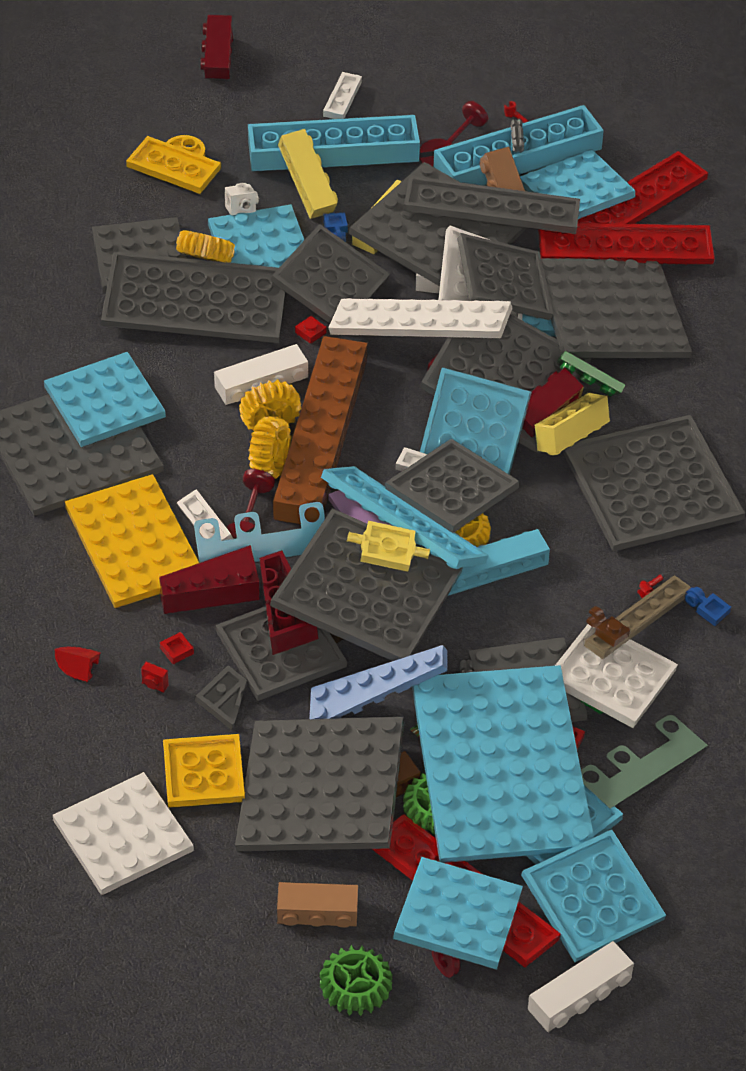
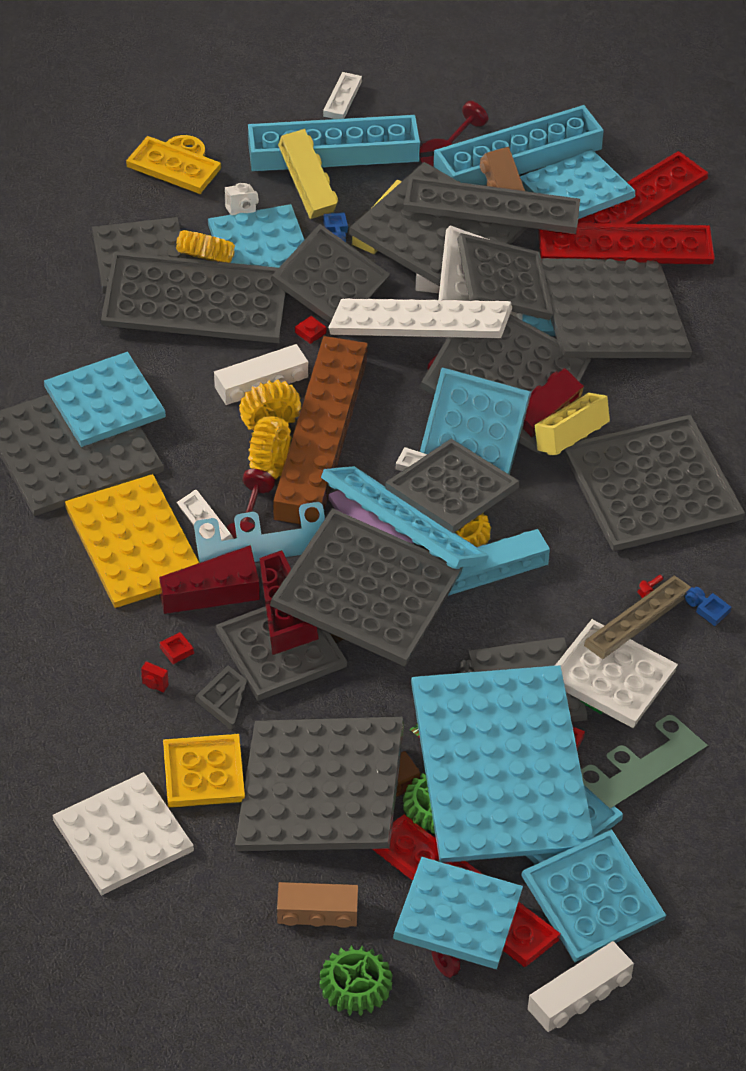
(77, 661): red brick -> none
(217, 46): dark red wedge -> none
(374, 684): medium blue wing -> none
(388, 546): light yellow plate -> none
(511, 111): red hand -> none
(517, 135): dark grey axle -> none
(590, 374): green plate -> none
(608, 629): reddish brown plate -> none

